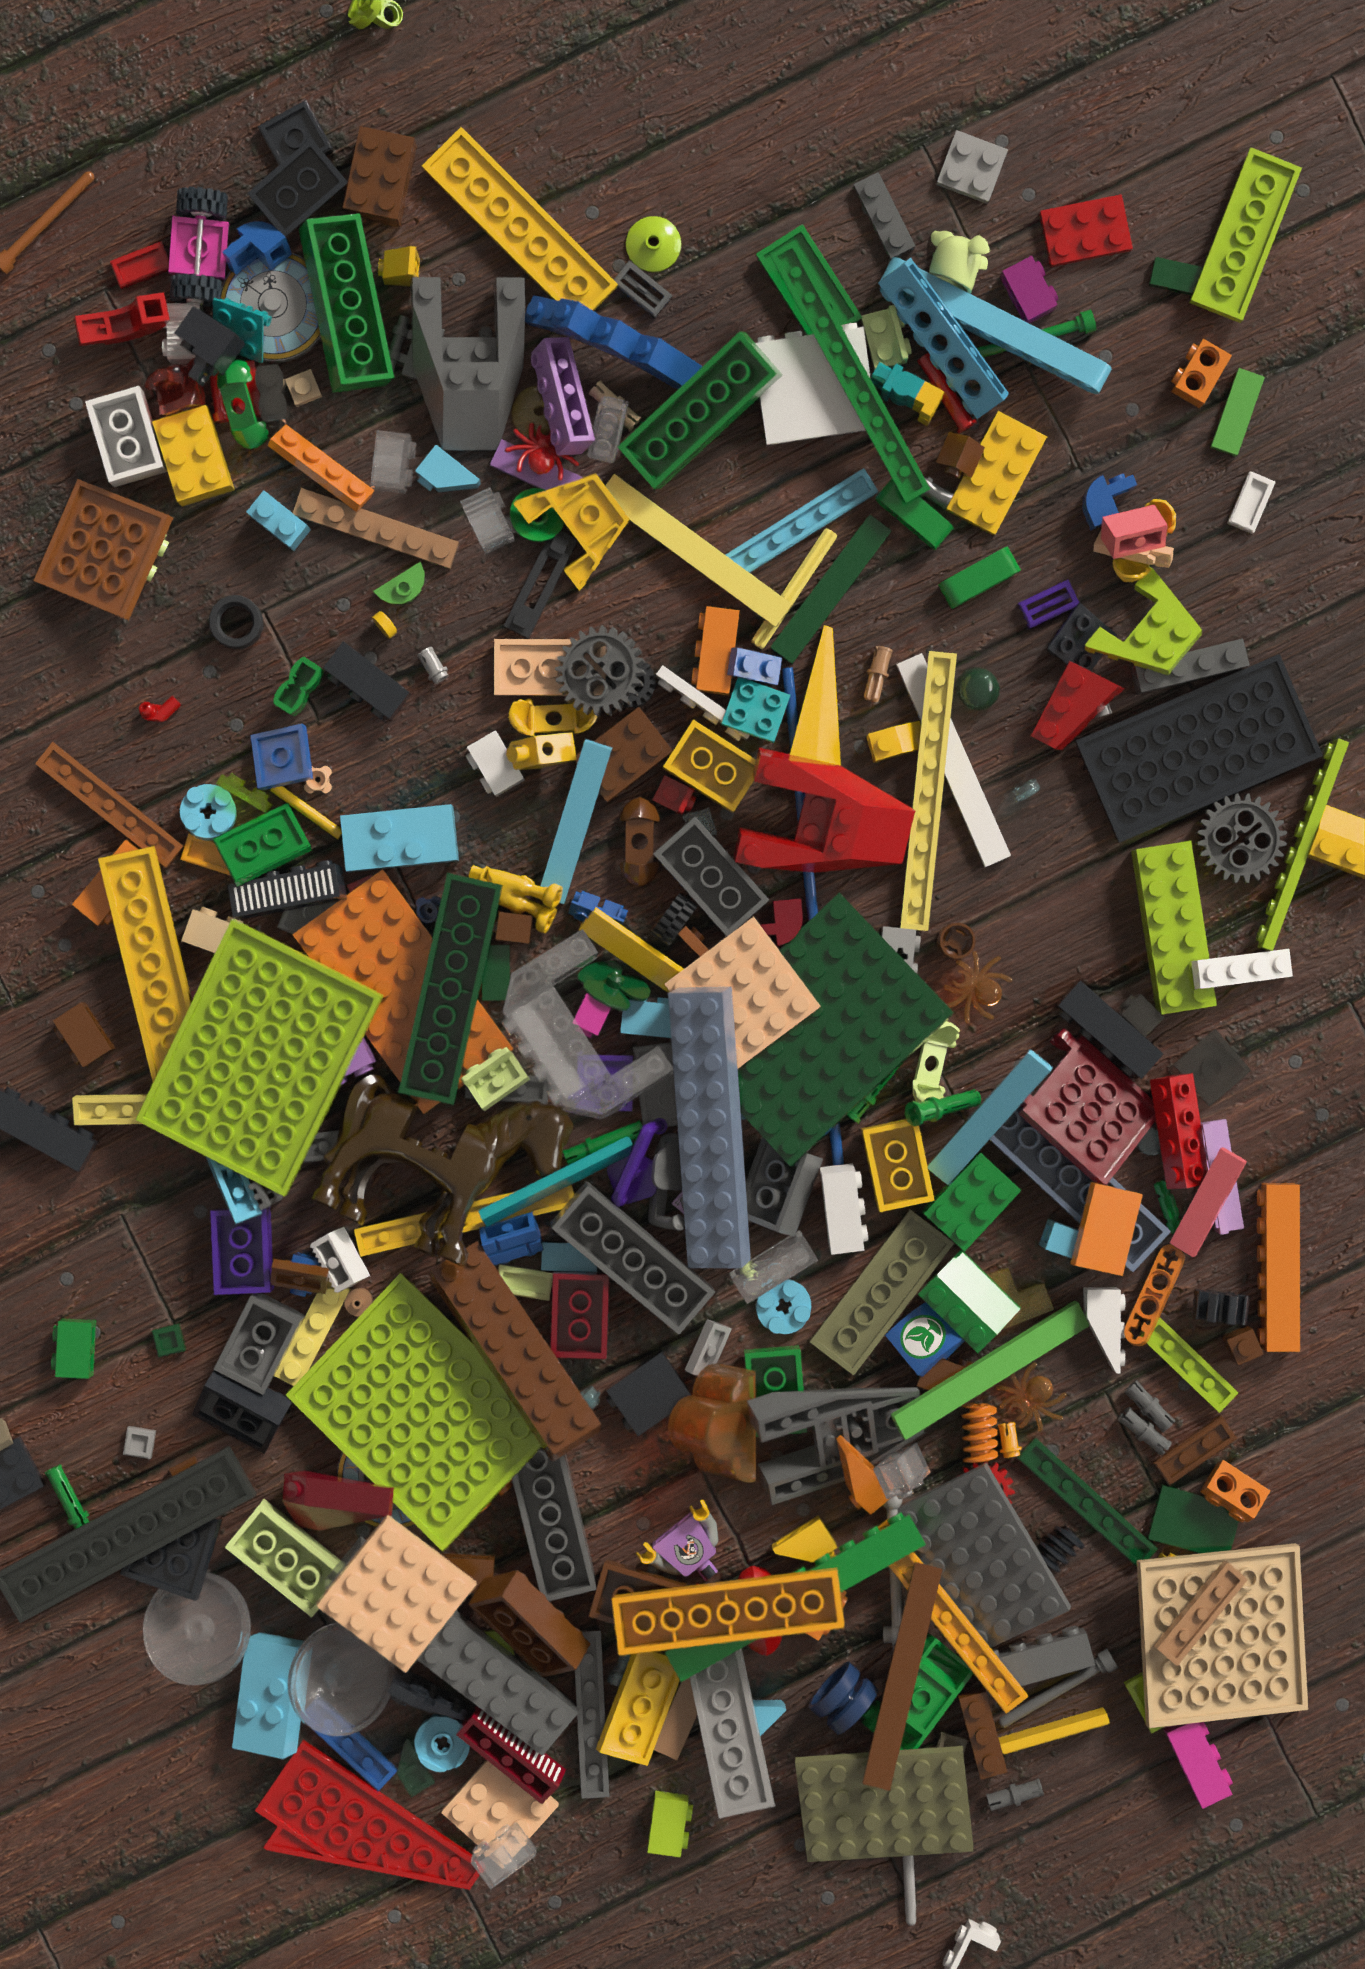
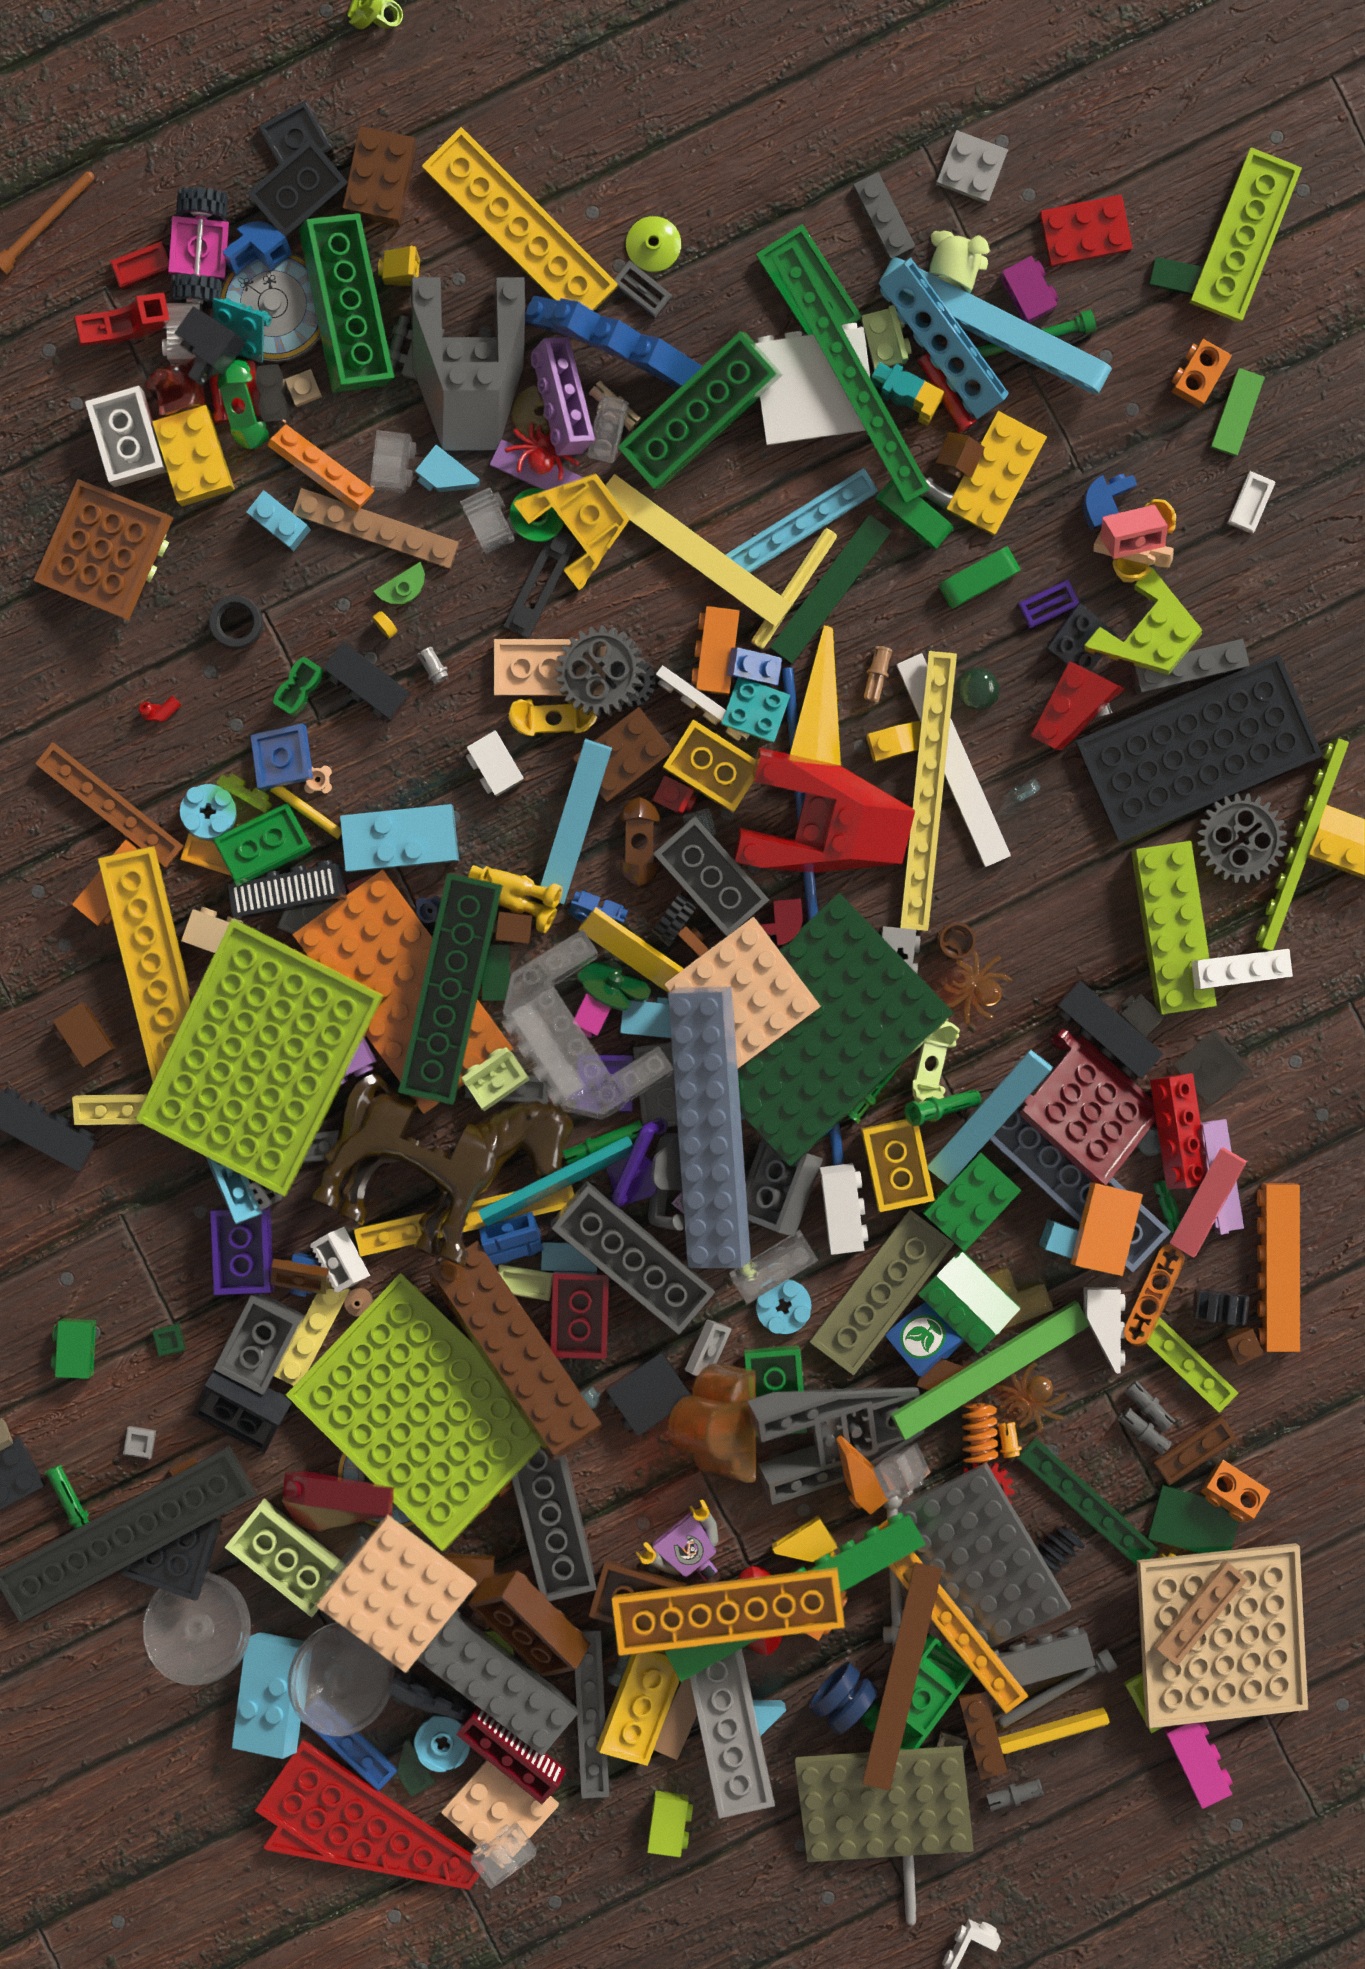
(529, 755): yellow torso -> none

